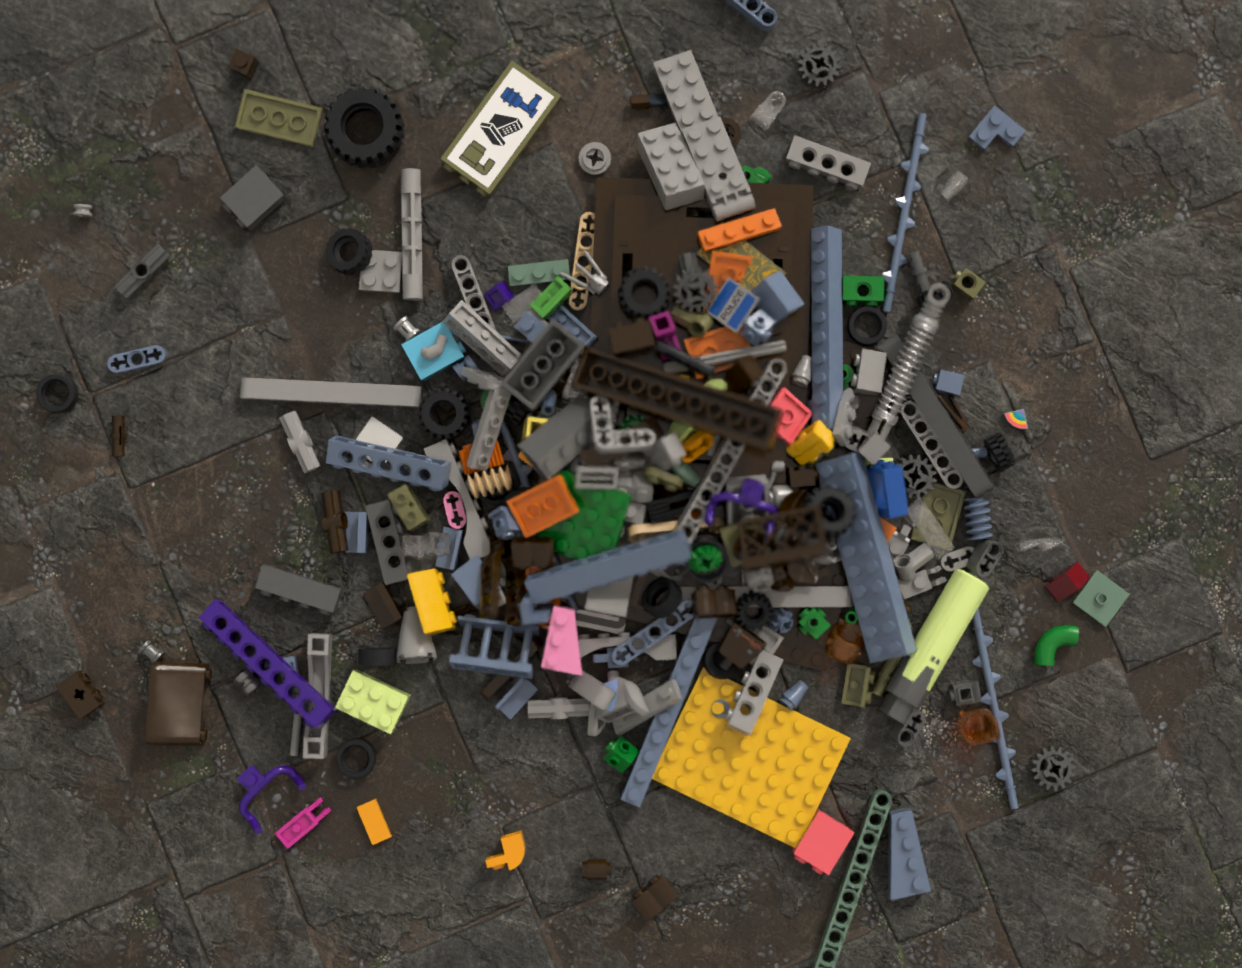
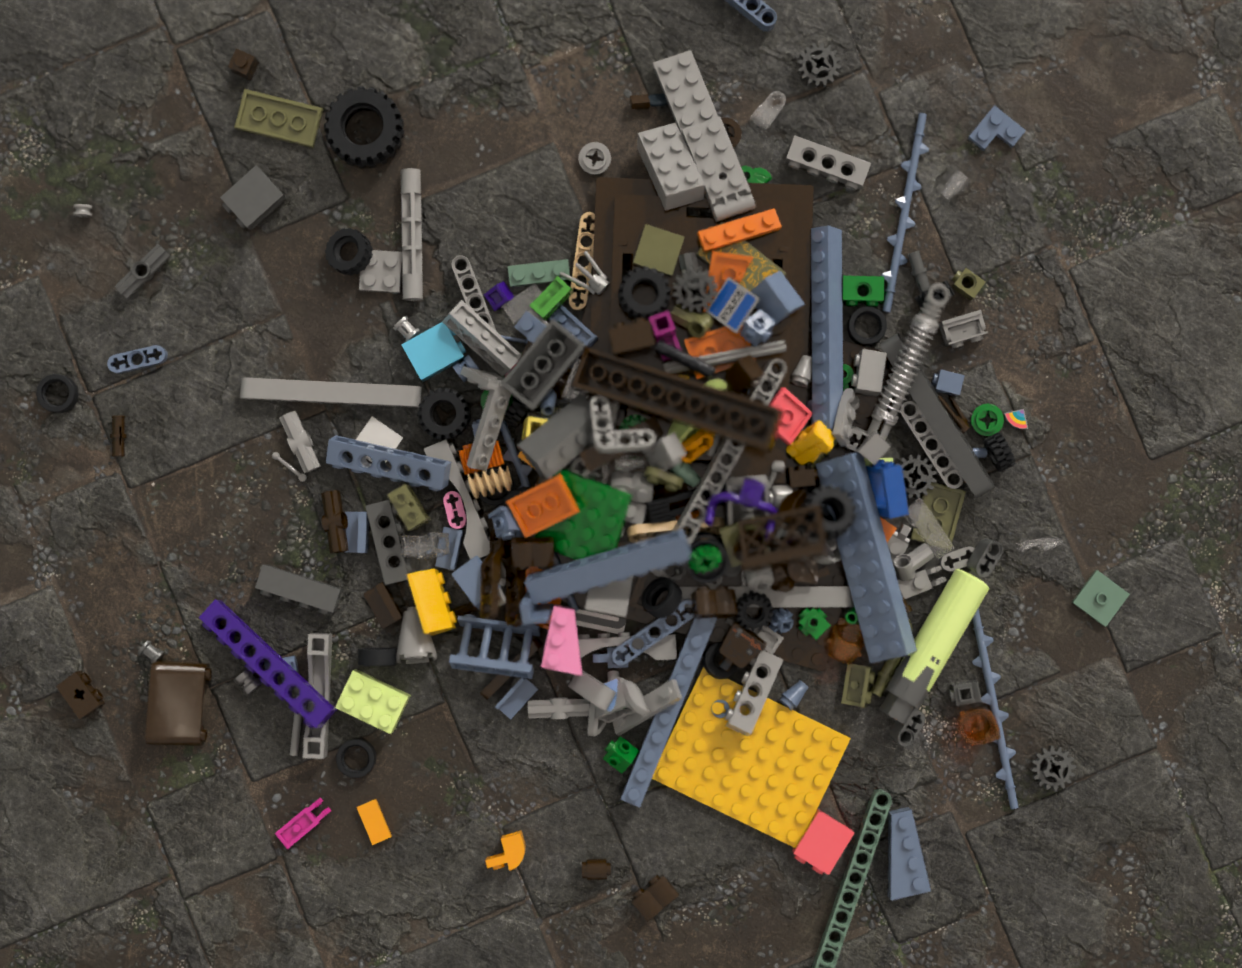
(254, 782): dark purple piece -> none
(276, 456): none -> light grey hinge
(435, 350): light grey arm -> none
(500, 129): brick -> none
(589, 469): light grey tile -> none
(658, 250): none -> olive tile
(963, 328): none -> light grey hinge
(978, 518): sand blue piece -> none
(994, 413): none -> green gear
(1052, 640): green cylinder -> none
(1067, 582): dark red slope -> none

